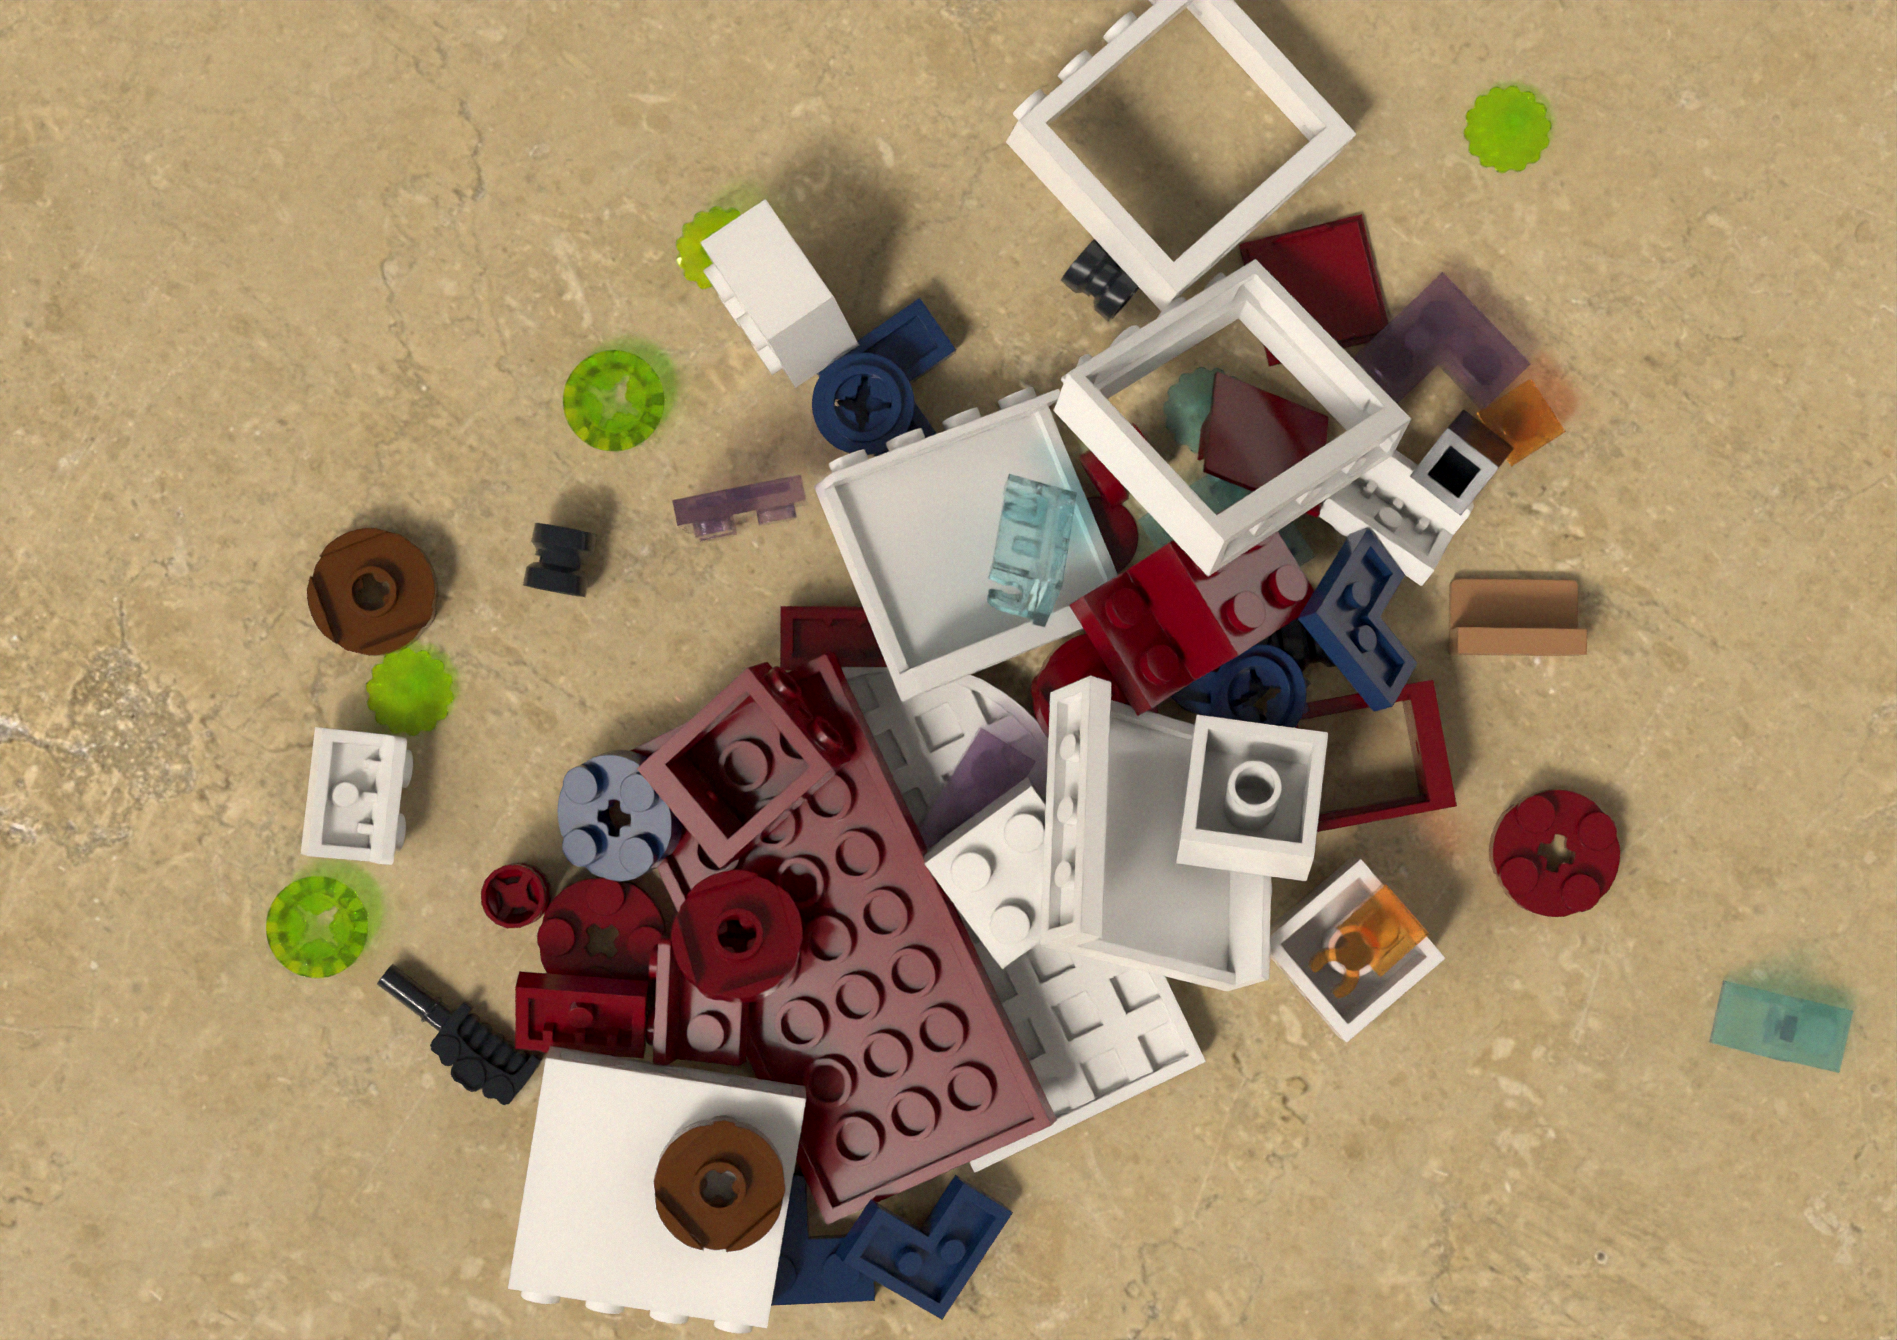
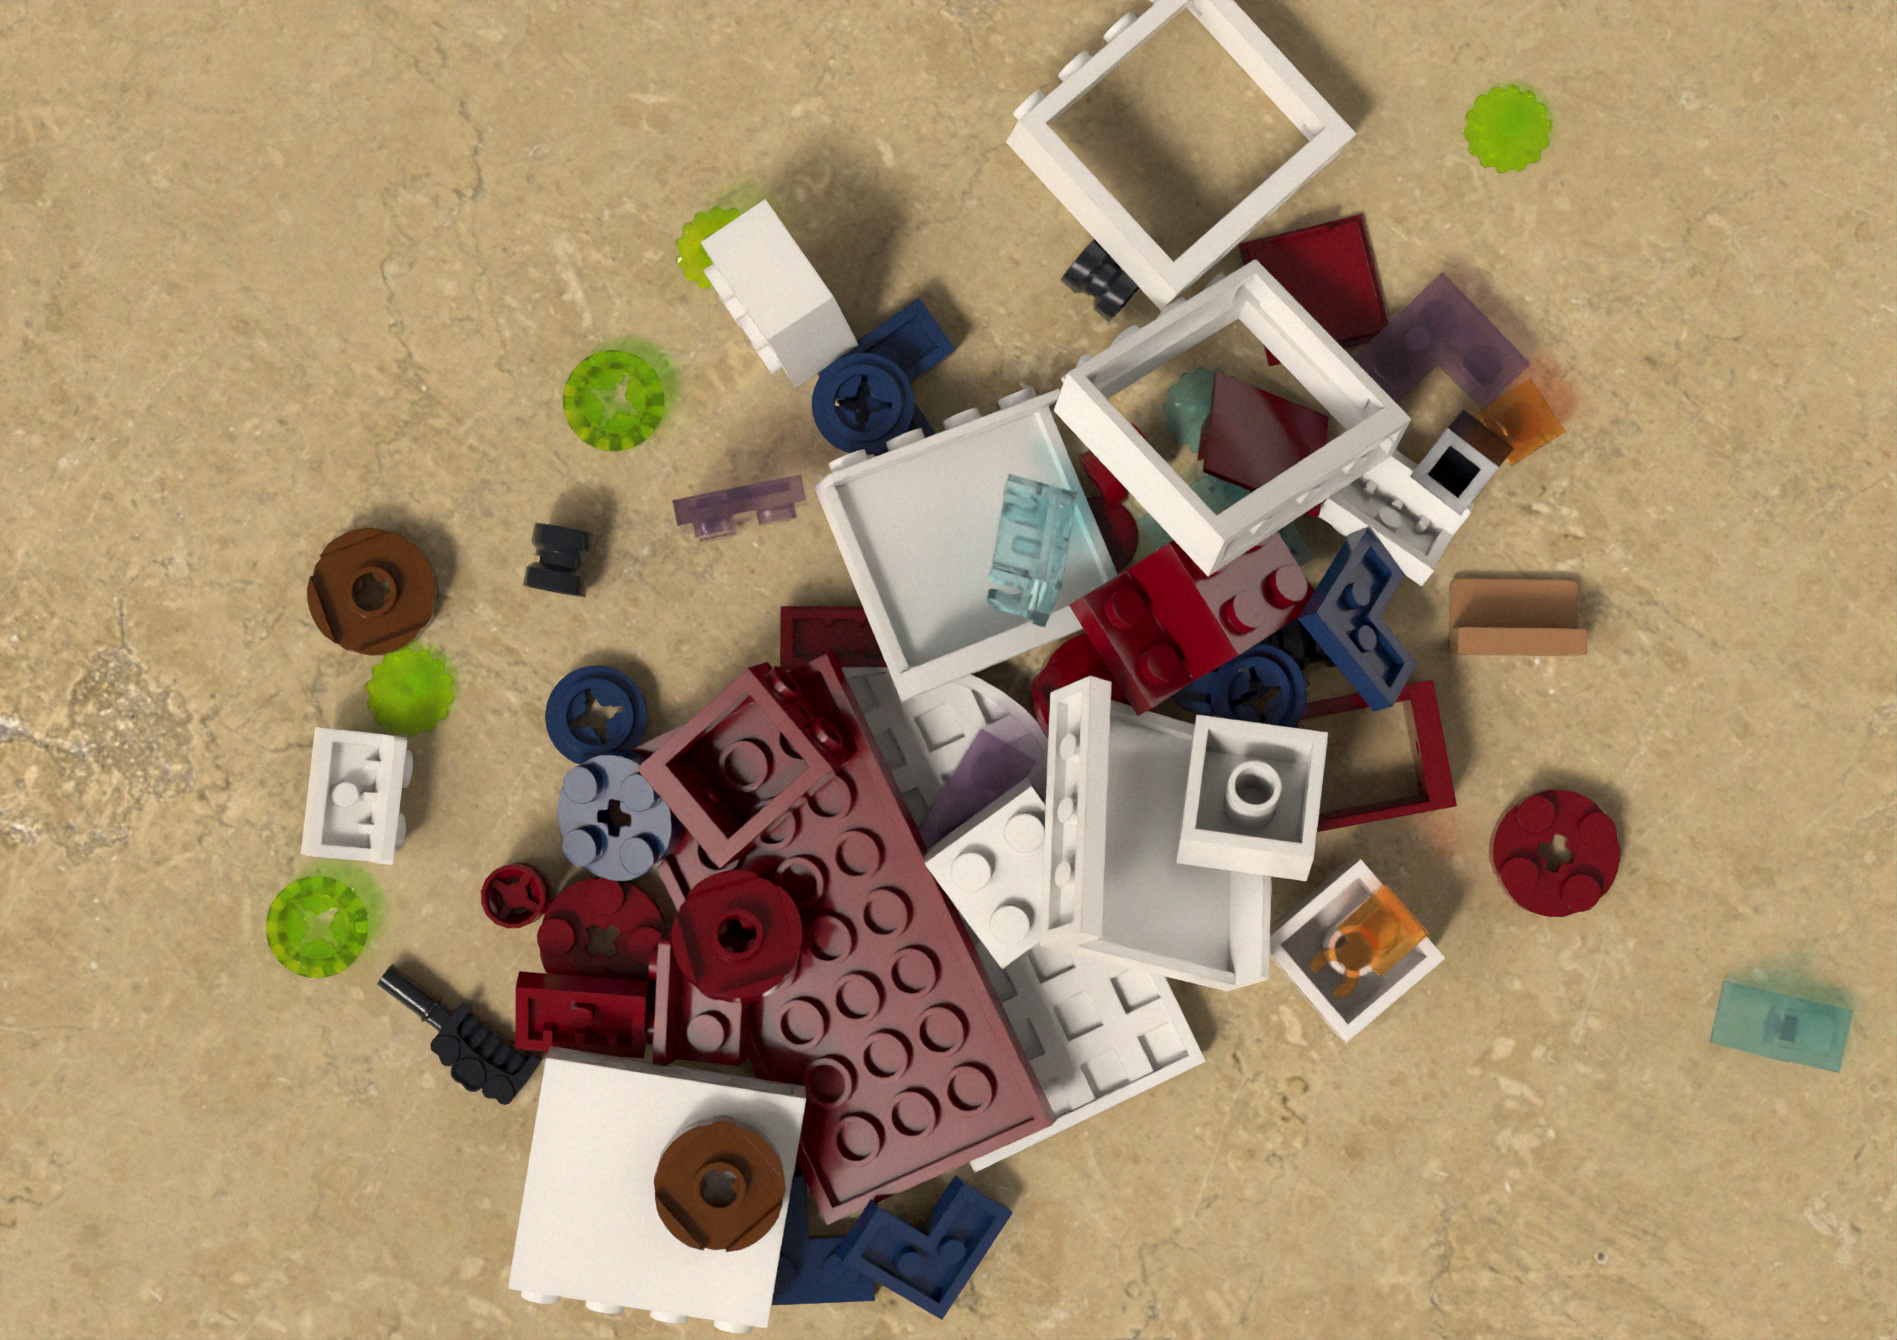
(570, 700): none -> dark blue gear

